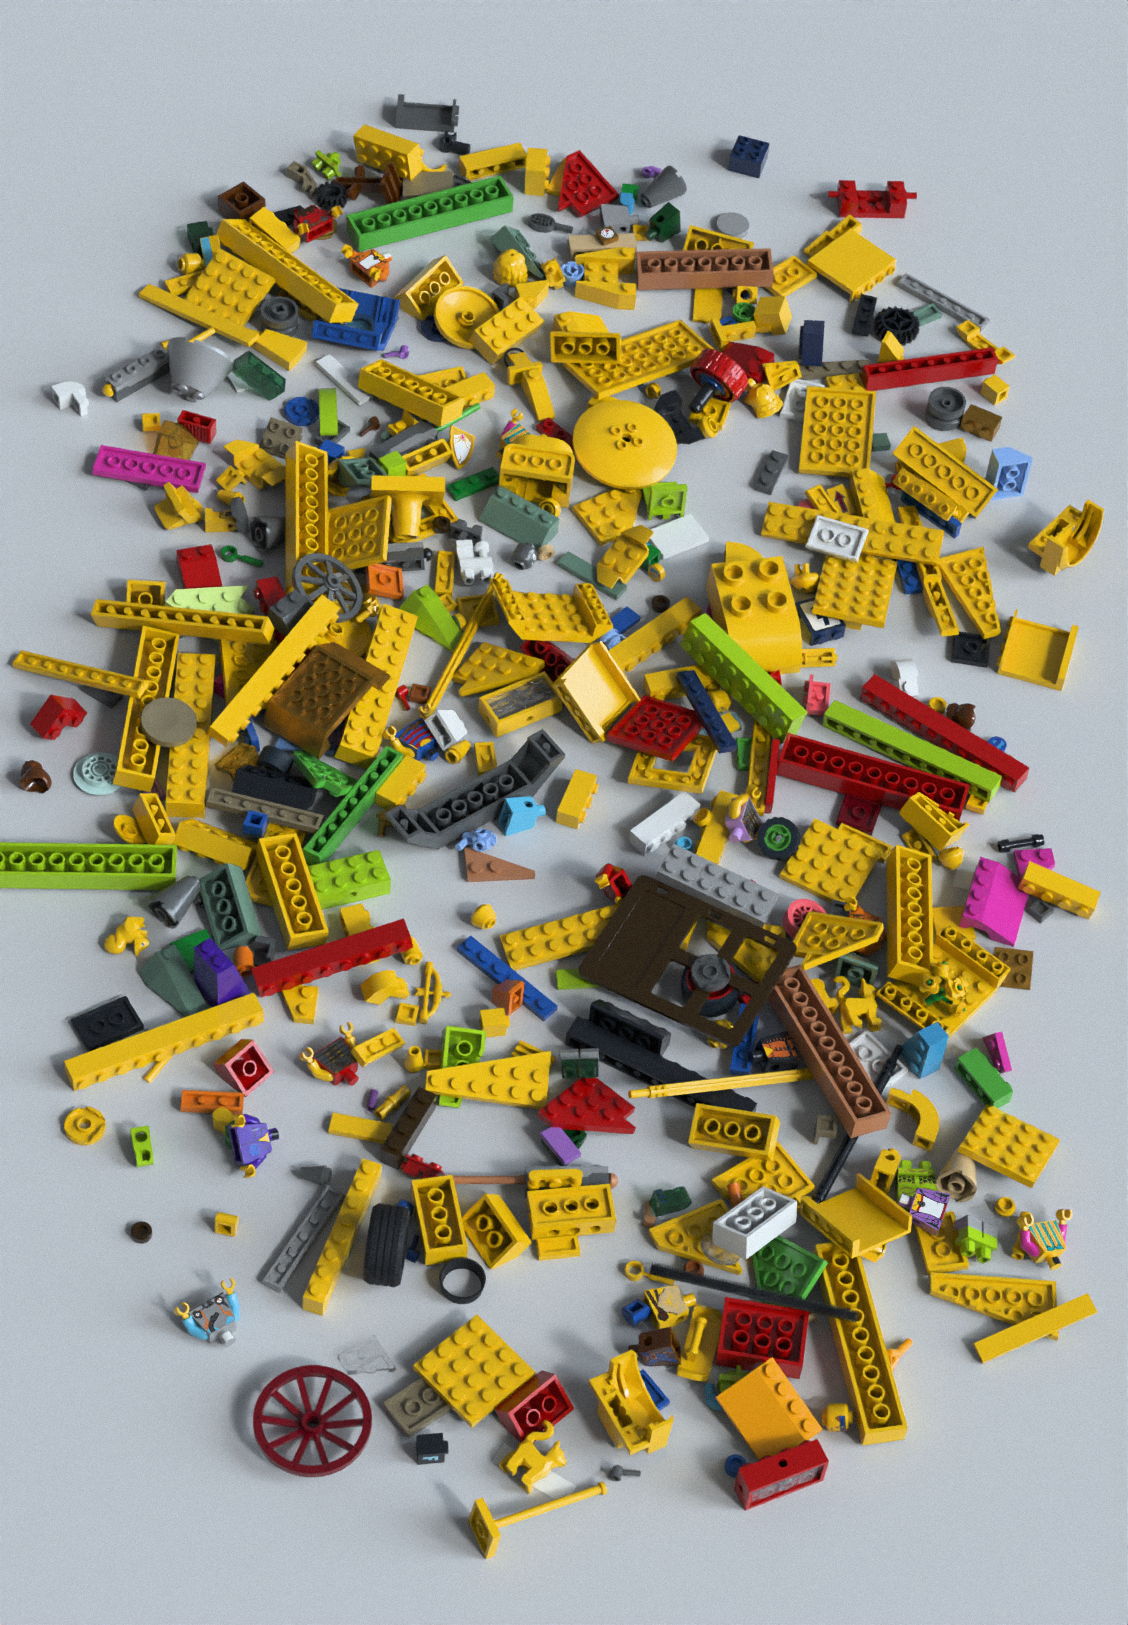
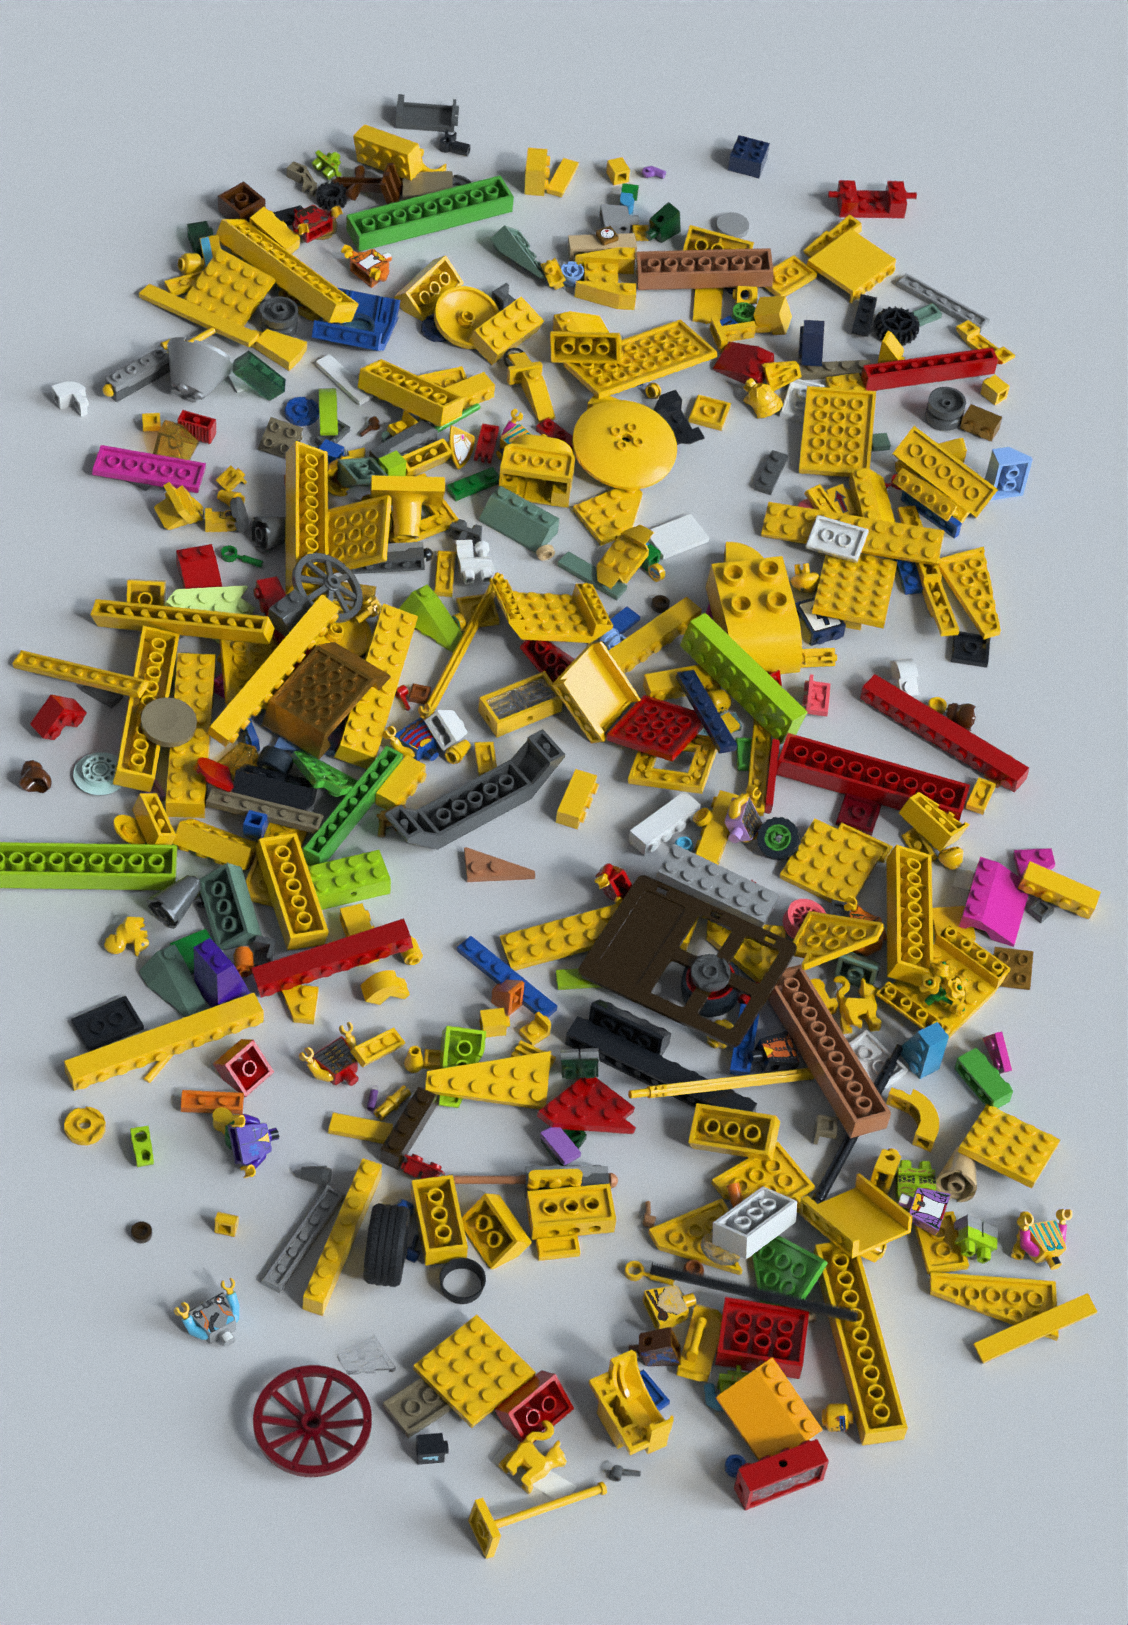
(215, 773): none -> red tile
(256, 464): yellow piece -> none
(384, 581): orange plate -> none
(402, 353): medium lavender hand -> none
(407, 1014): yellow tile -> none
(437, 993): yellow piece -> none
(441, 524): dark brown tile -> none
(448, 602): yellow tile -> none
(479, 840): light blue piece -> none
(483, 917): yellow cone -> none
(486, 442): none -> red hinge
(493, 161): yellow brick -> none
(493, 668): yellow wing -> none
(510, 268): yellow hair -> none
(519, 814): medium azure torso -> none
(524, 556): dark grey head -> none
(532, 292): yellow slope -> none
(536, 1029): none -> yellow bracket
(546, 223): dark grey piece -> none
(551, 506): yellow cone -> none
(583, 186): red wing -> none
(618, 171): none -> yellow brick
(636, 1312): blue brick -> none
(663, 188): dark grey cone -> none
(665, 499): lime bracket -> none
(670, 1201): clear green leg -> none
(708, 426): yellow cone -> none
(717, 377): red wheel -> none
(895, 1354): light orange piece -> none
(910, 749): lime brick -> none
(998, 742): blue tile -> none
(1005, 845): black bar -> none
(1005, 1207): yellow plate -> none
(1036, 652): yellow panel -> none
(1062, 546): yellow piece -> none

